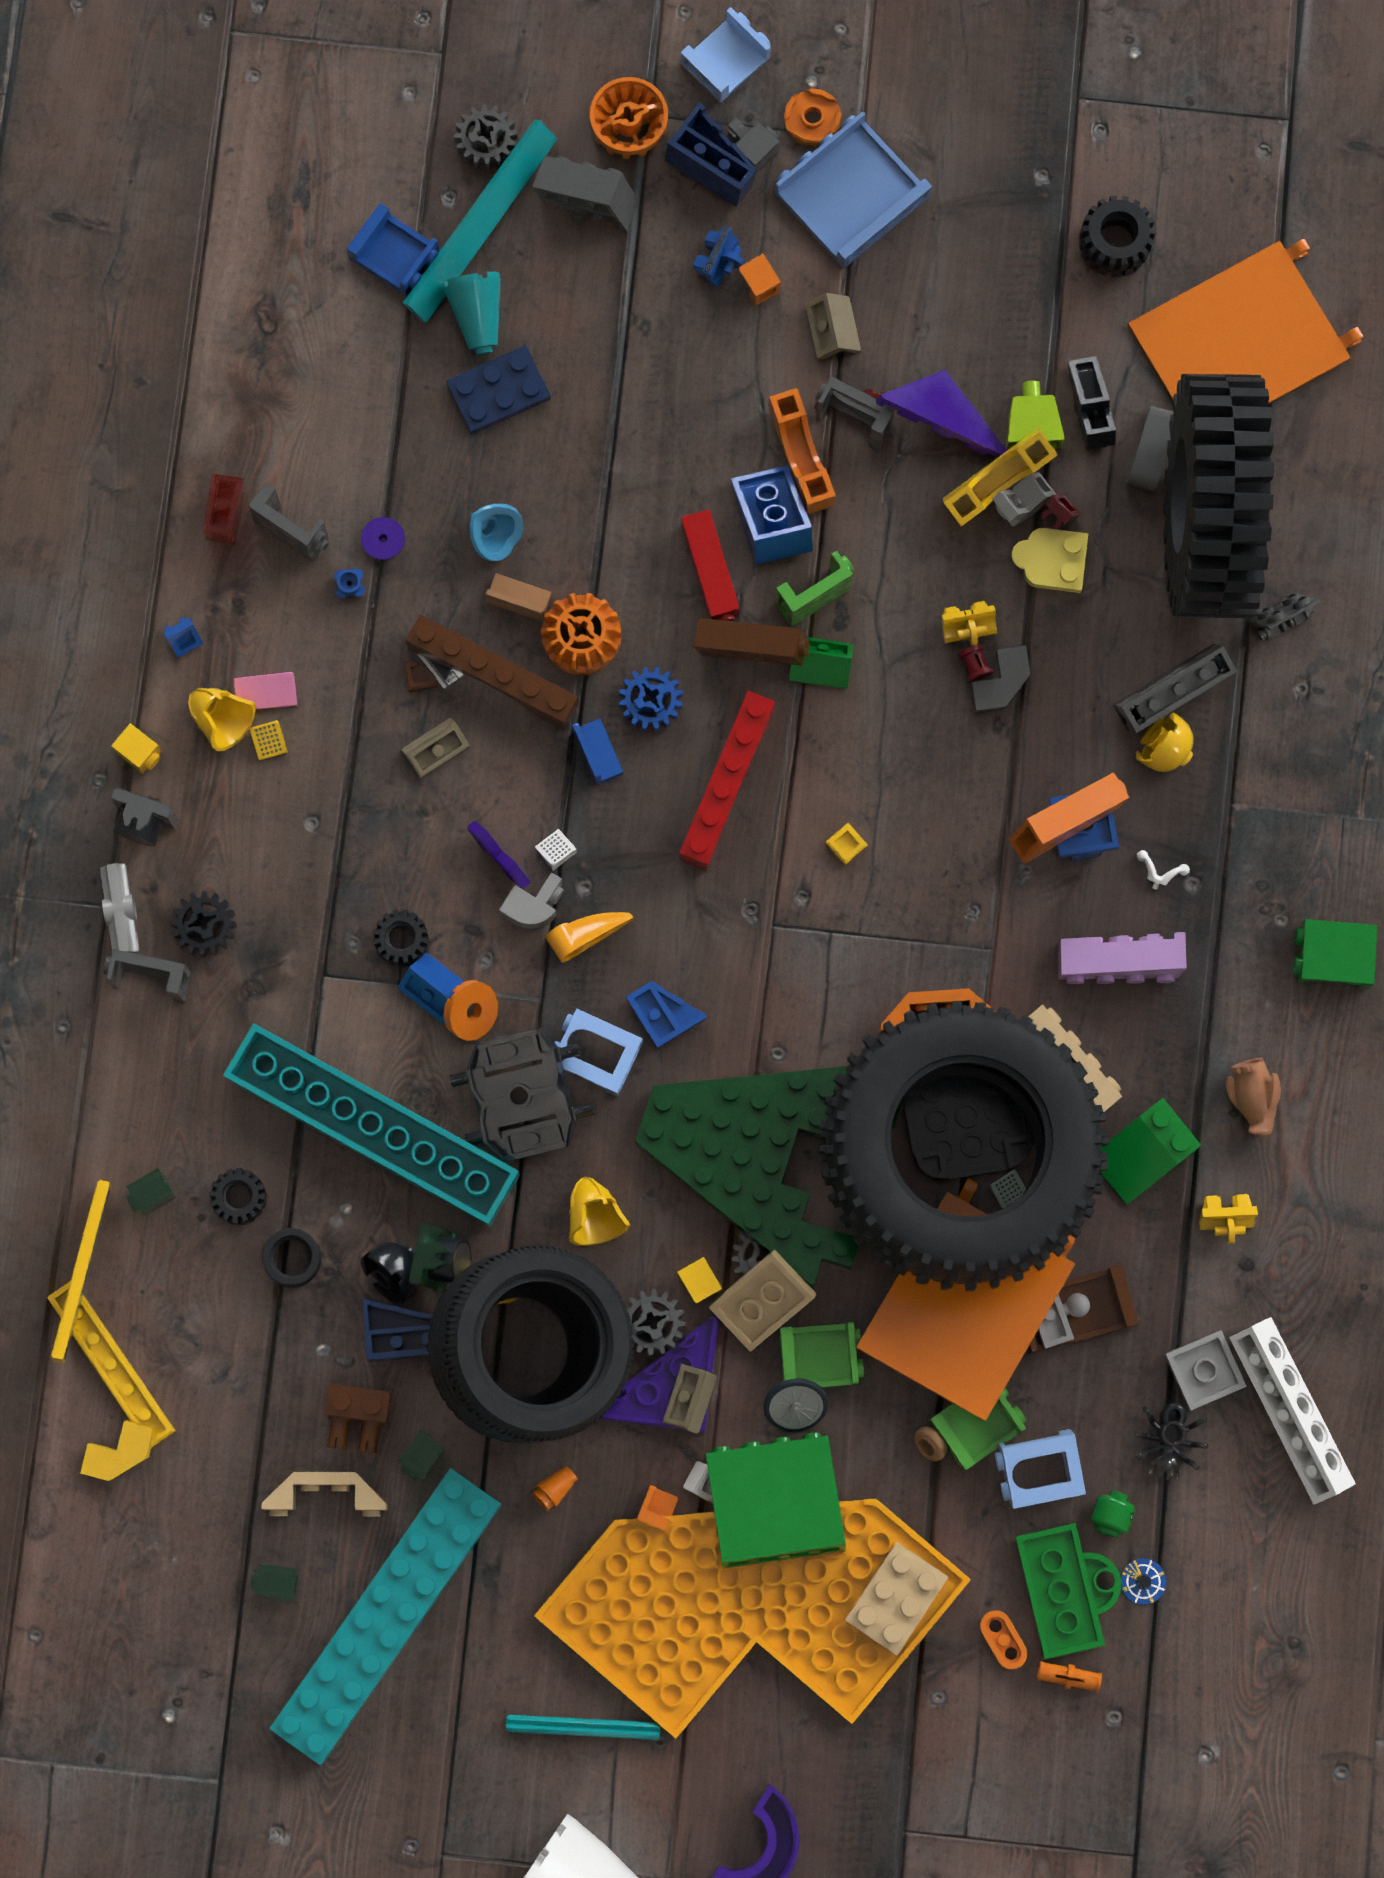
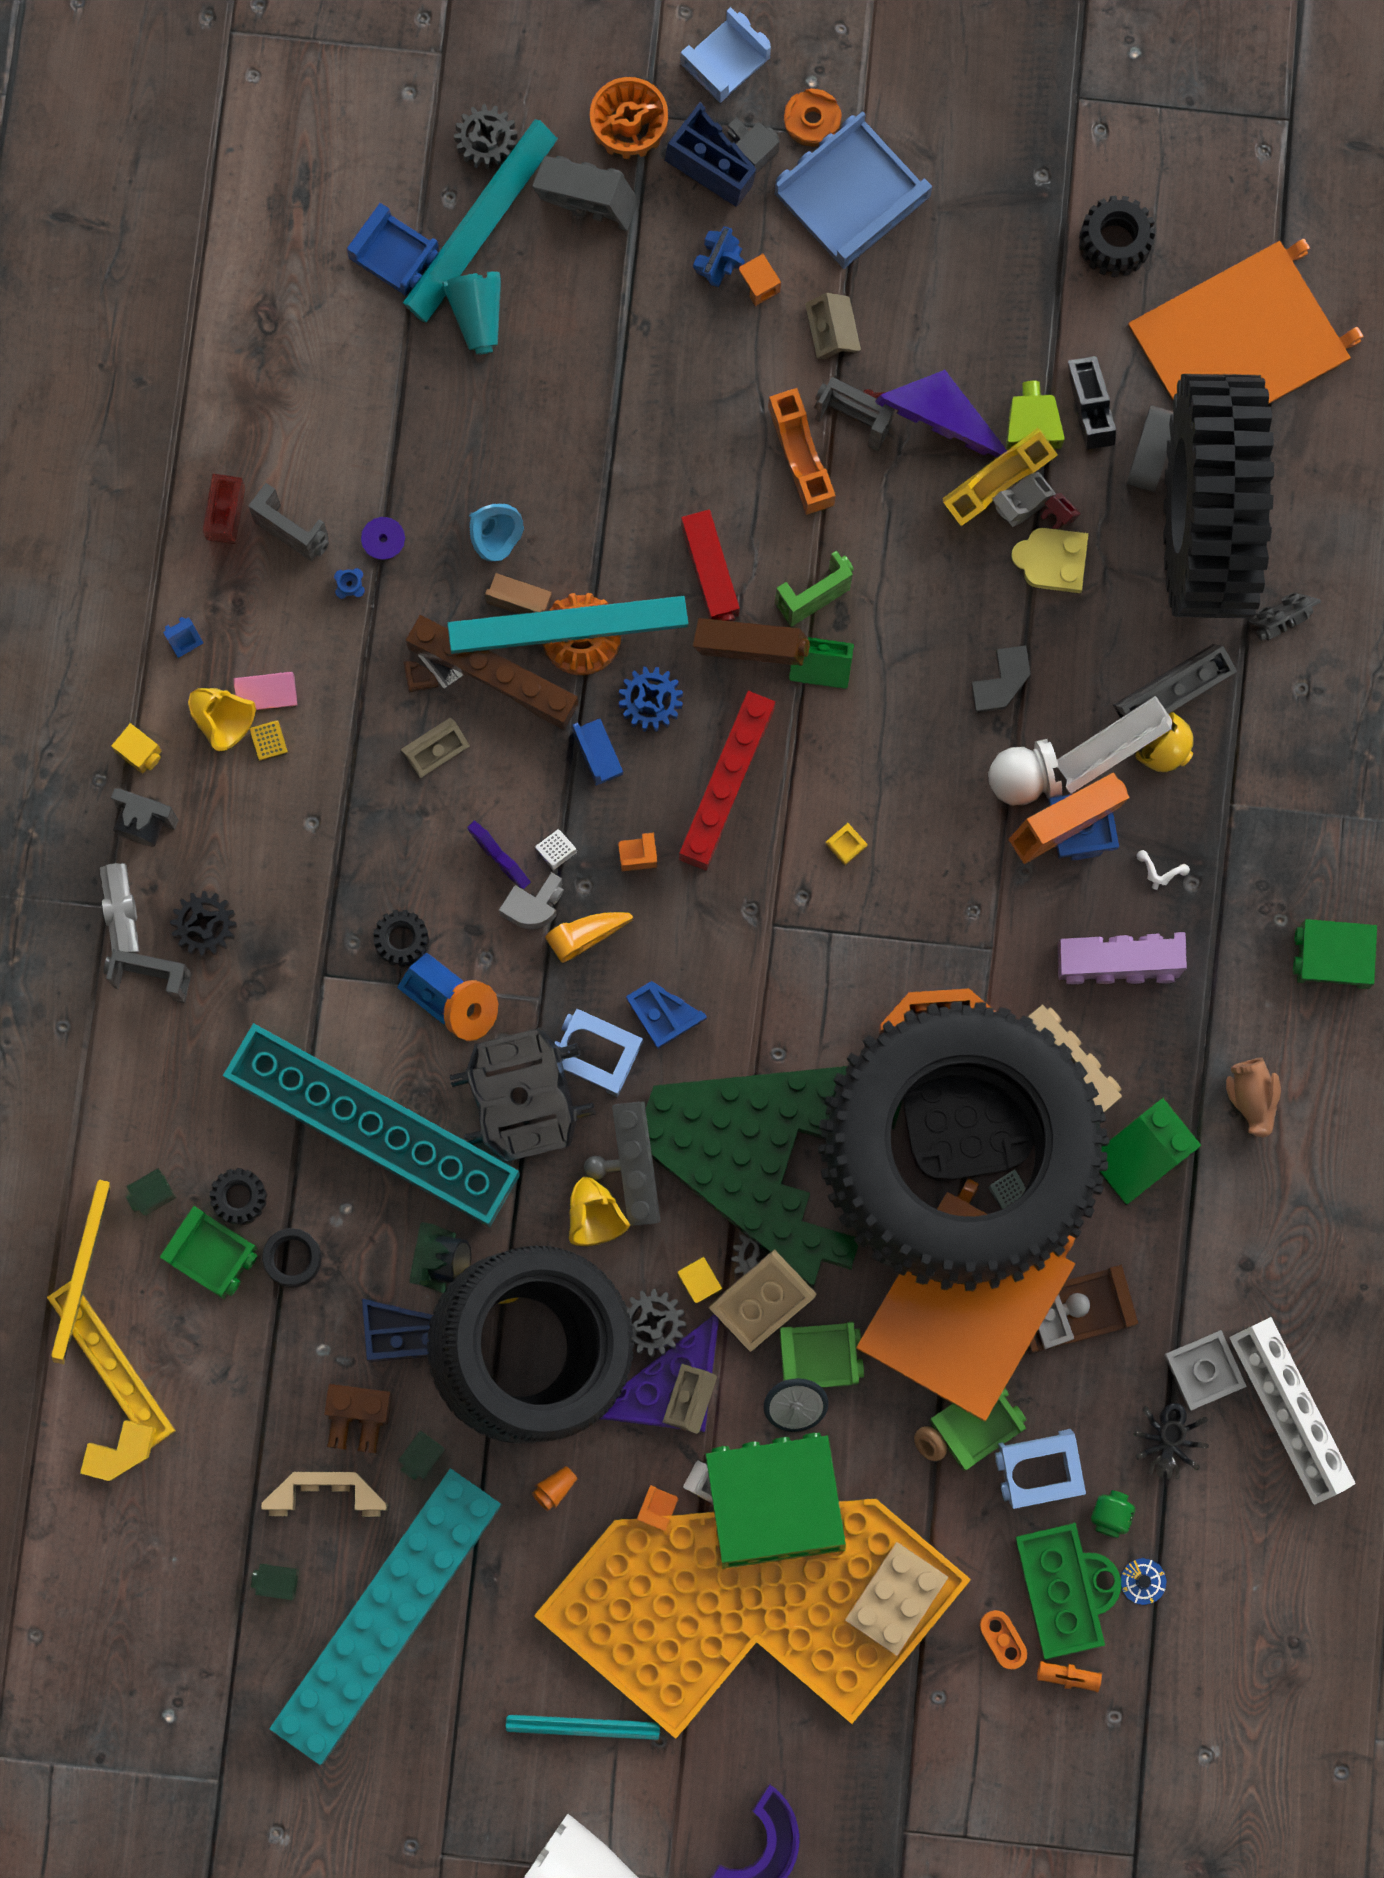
(210, 1253): none -> green panel
(391, 1267): black cylinder -> none
(498, 389): dark blue plate -> none
(567, 624): none -> teal tile
(633, 1162): none -> dark grey plate
(638, 853): none -> orange panel
(772, 515): blue slope -> none
(970, 623): yellow hips -> none
(975, 663): dark red bush -> none
(1023, 774): none -> white tile
(1114, 744): none -> white fence
(1228, 1220): yellow hips -> none

